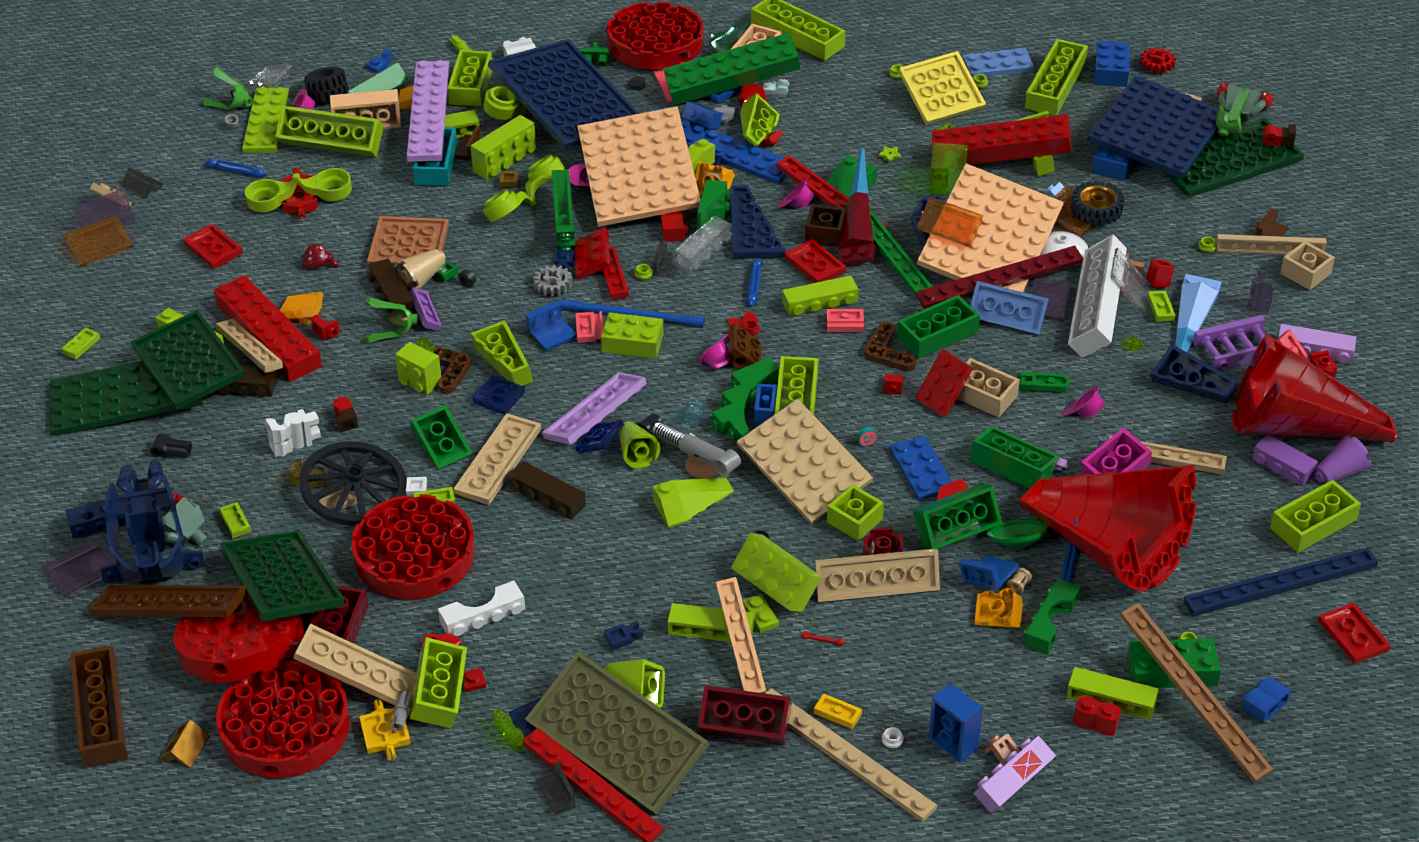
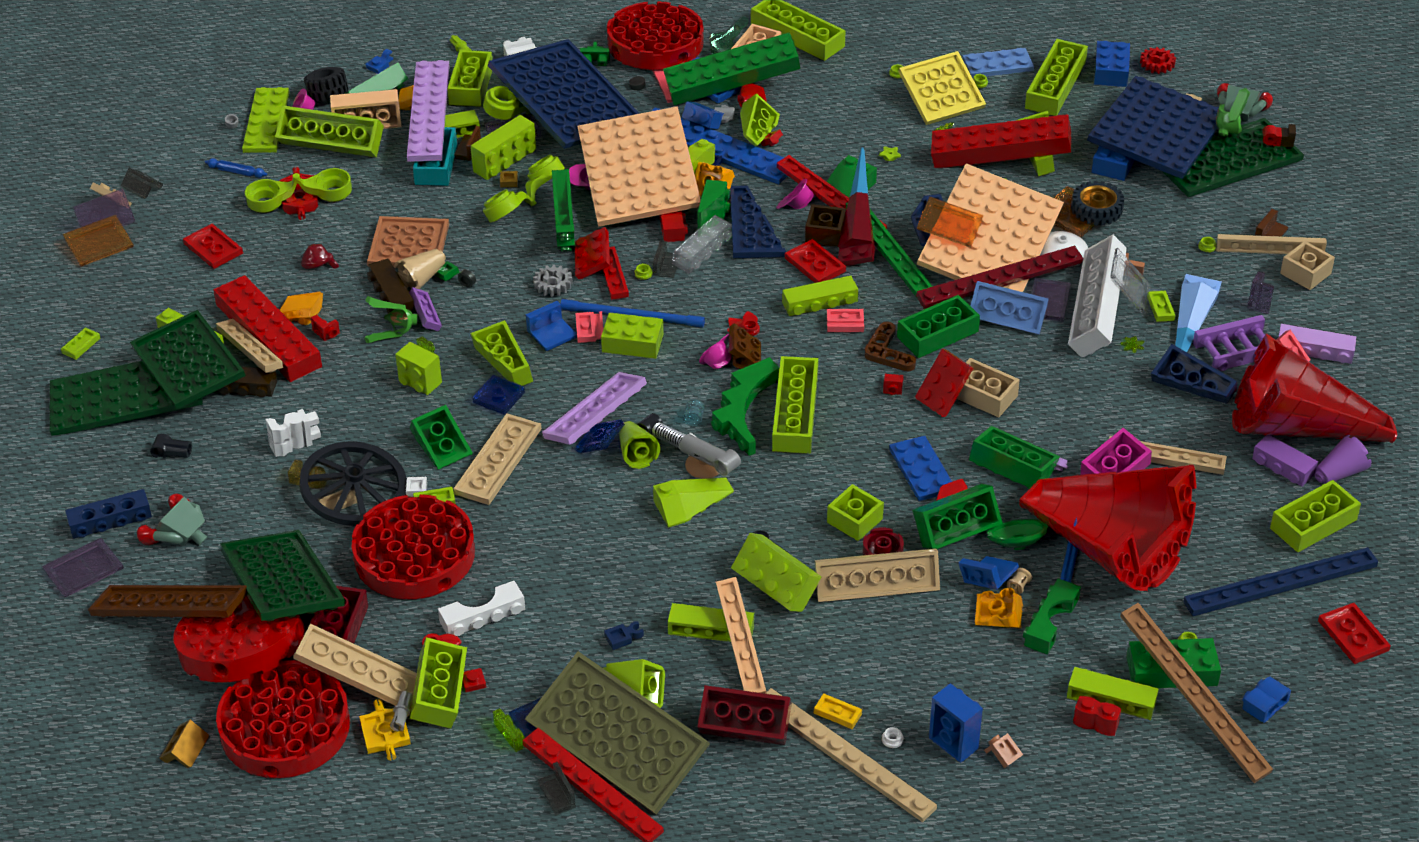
(98, 706): reddish brown brick -> none
(145, 528): dark blue piece -> none
(234, 520): lime plate -> none
(240, 95): bright green piece -> none
(271, 75): clear plate -> none
(345, 414): dark brown leg -> none
(453, 365): reddish brown beam -> none
(547, 490): dark brown brick -> none
(564, 258): dark blue plate -> none
(754, 282): blue wheel -> none
(763, 615): lime plate -> none
(764, 403): blue brick -> none
(774, 87): light aqua hinge -> none
(803, 460): tan plate -> none
(806, 635): red hinge -> none
(866, 436): tile -> none
(946, 167): clear neon green slope -> none
(1014, 774): lavender brick -> none
(1043, 382): green plate -> none
(1054, 190): light blue plate -> none
(1087, 405): dark pink piece -> none
(1160, 273): red brick -> none
(1324, 362): red brick -> none

